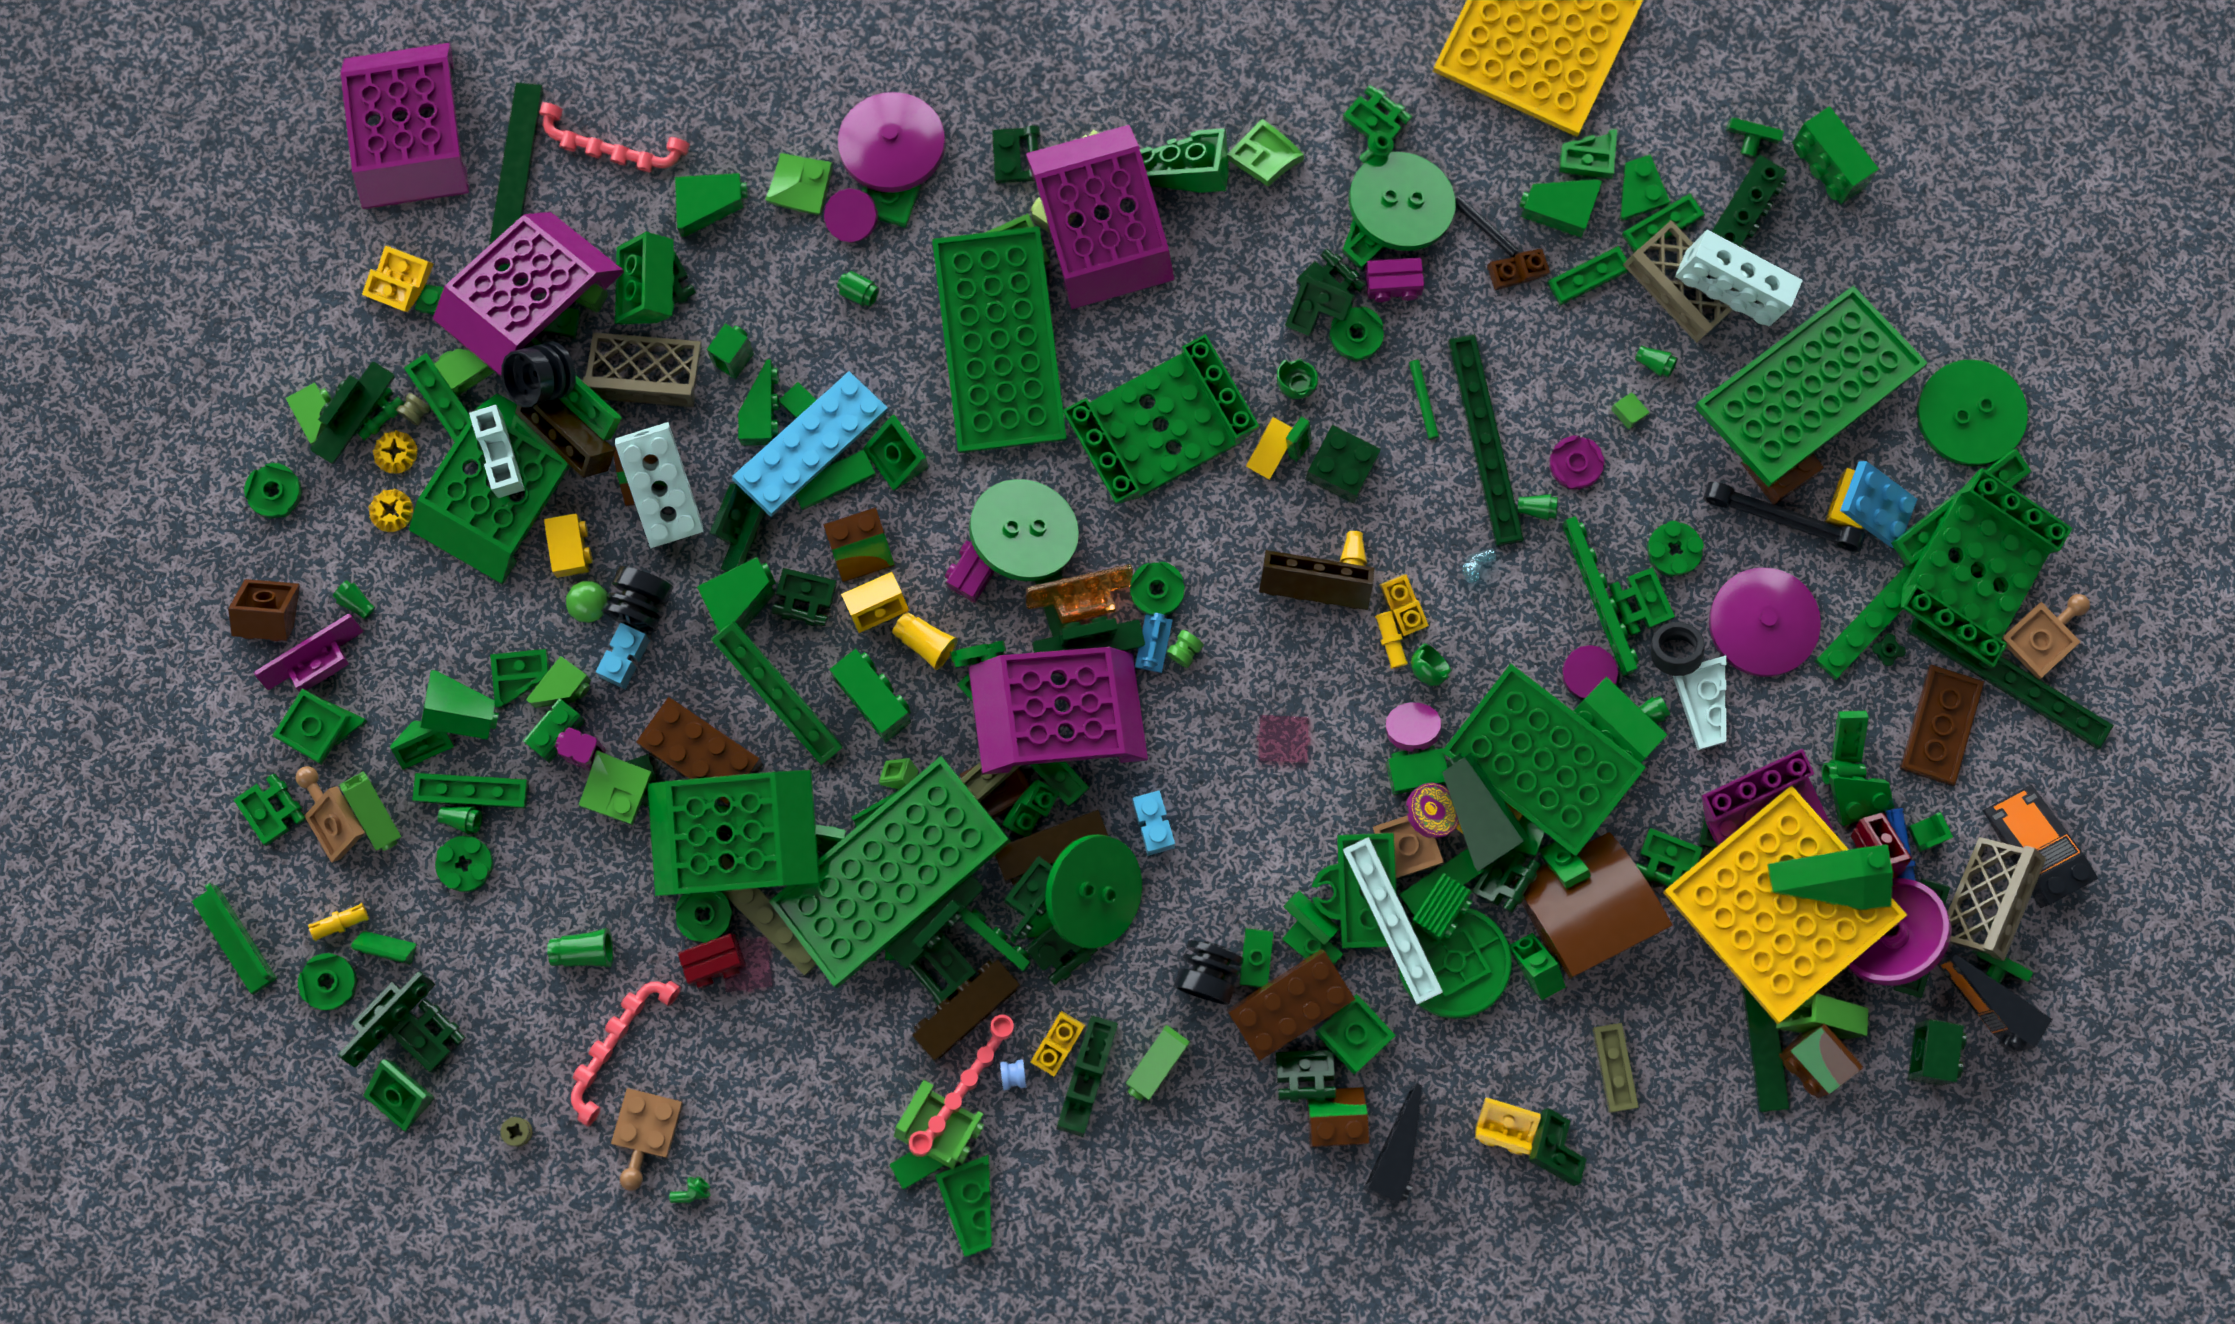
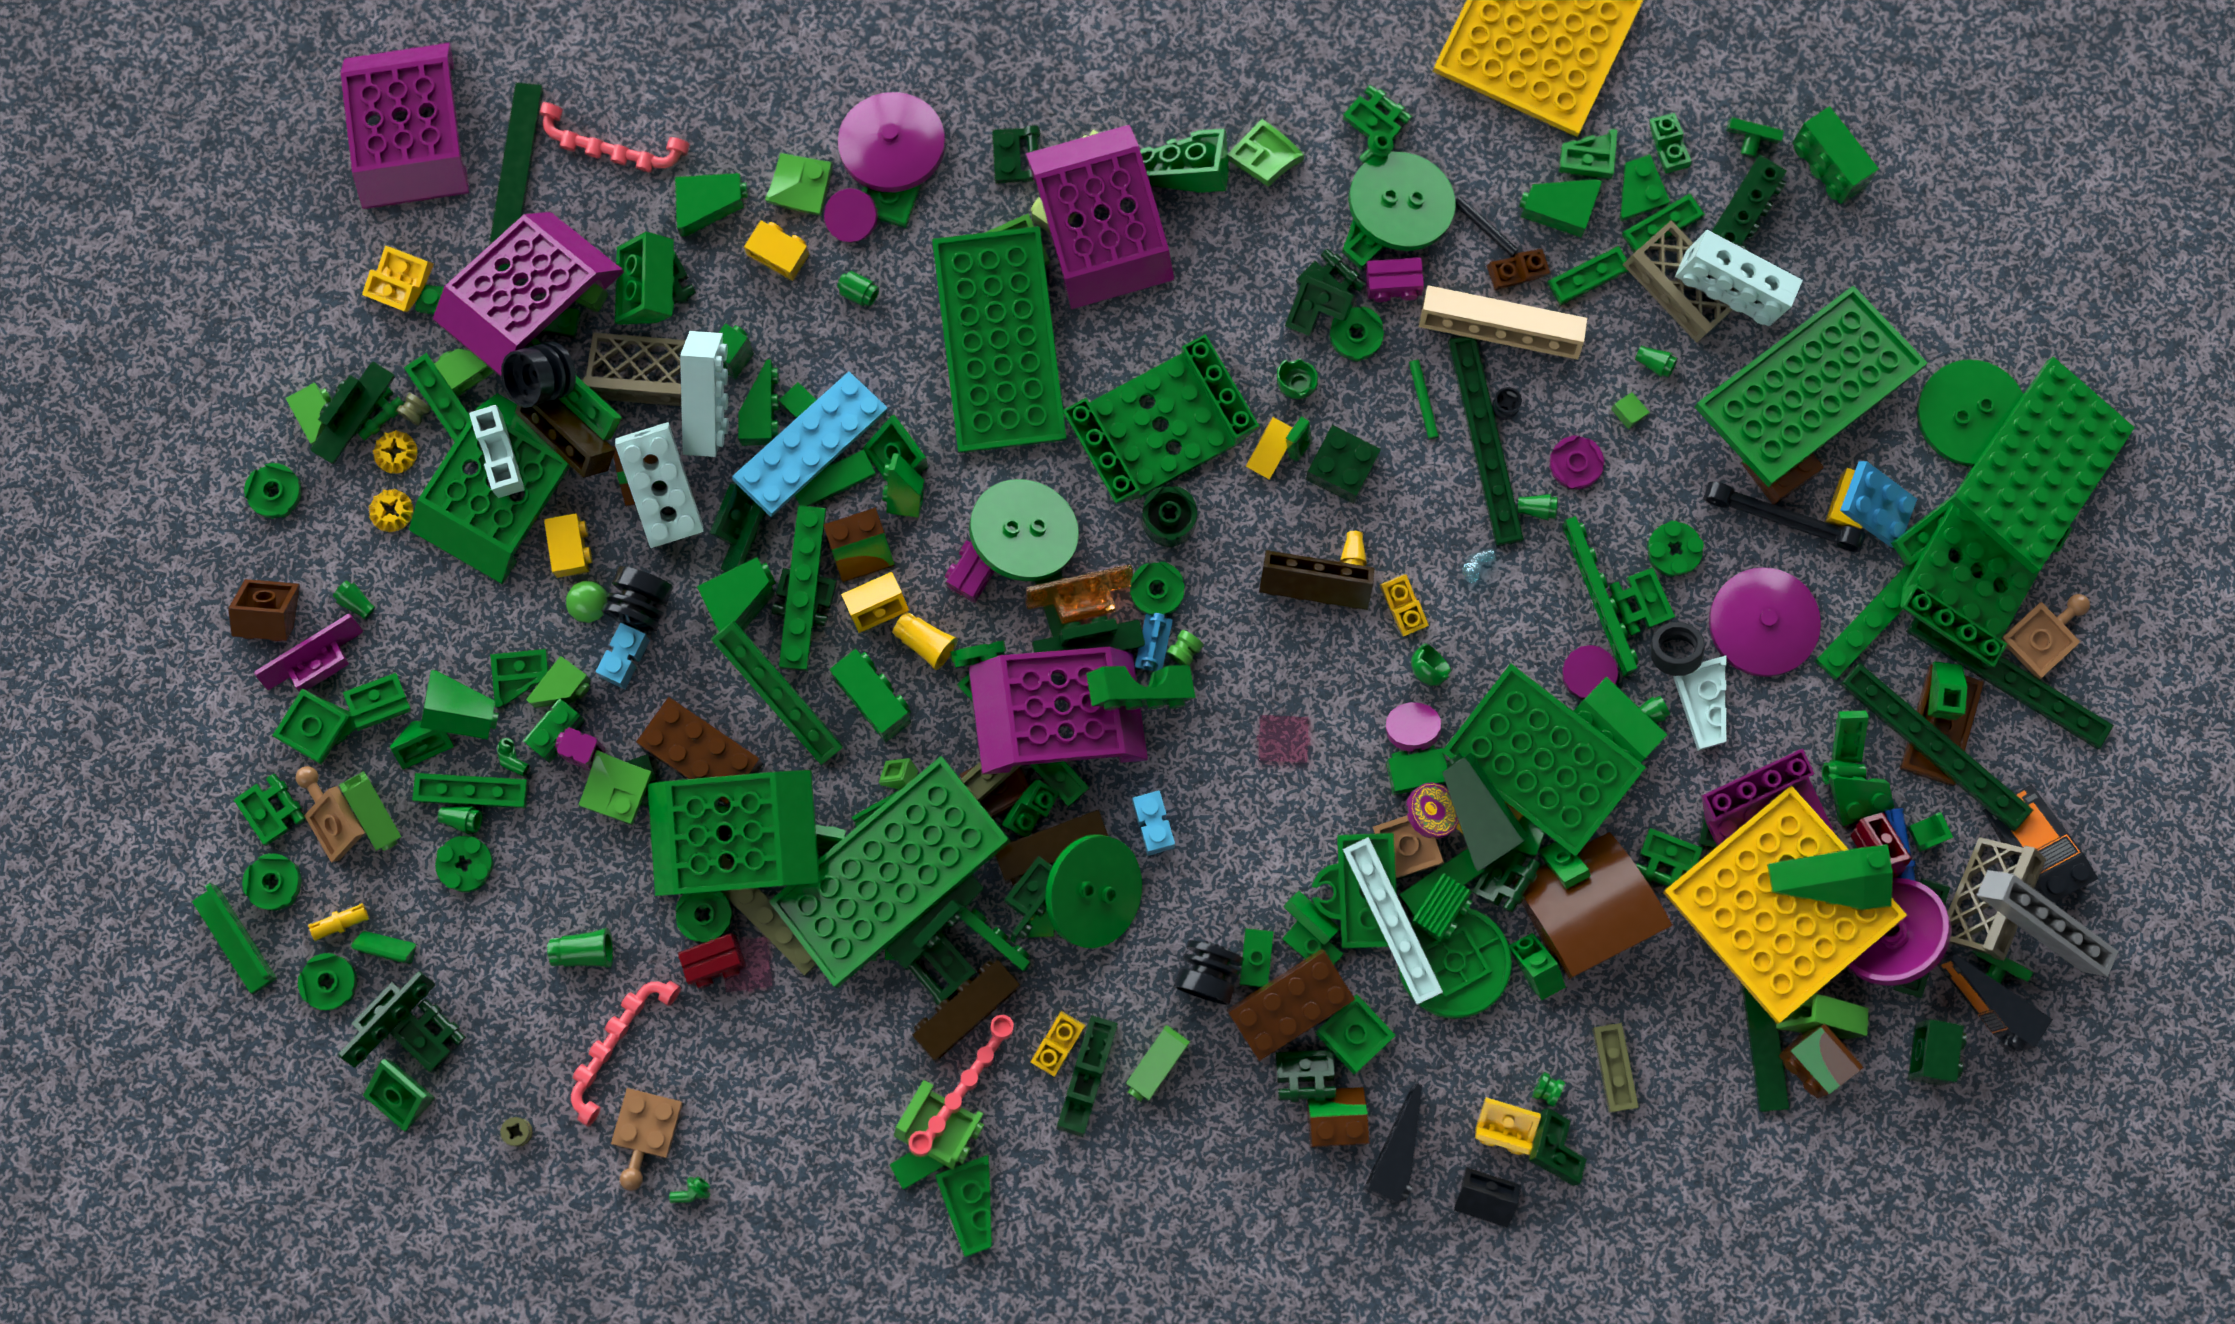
(261, 870): none -> green plate
(376, 701): none -> green plate
(508, 758): none -> green arm
(703, 393): none -> light aqua brick
(777, 249): none -> yellow brick
(802, 588): none -> green plate
(904, 488): none -> green slope
(1013, 1074): light blue wheel -> none
(1050, 947): dark green plate -> none
(1116, 688): none -> green arch
(1169, 501): none -> dark green brick
(1391, 639): yellow pin -> none
(1487, 1197): none -> black panel
(1503, 322): none -> brick
(1508, 398): none -> black wheel
(1548, 1089): none -> green wheel
(1669, 143): none -> green slope
(1880, 650): dark green plate -> none
(1936, 747): none -> dark green tile
(1947, 691): none -> green slope
(2042, 465): none -> green plate
(2047, 923): none -> light grey brick

